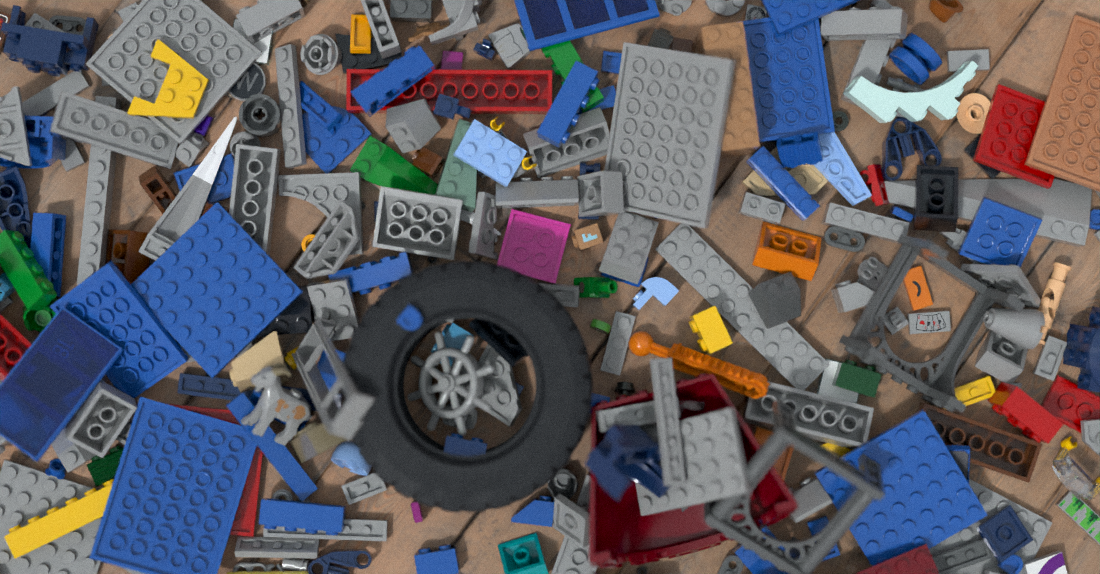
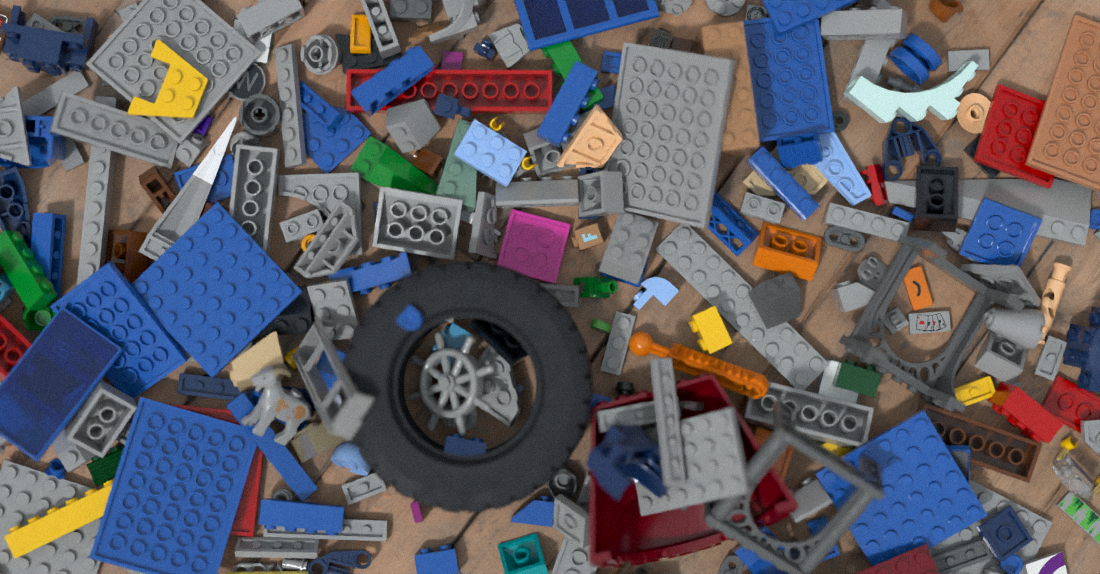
(302, 226): none -> light grey brick
(592, 142): none -> light nougat wing
(736, 225): none -> blue fence

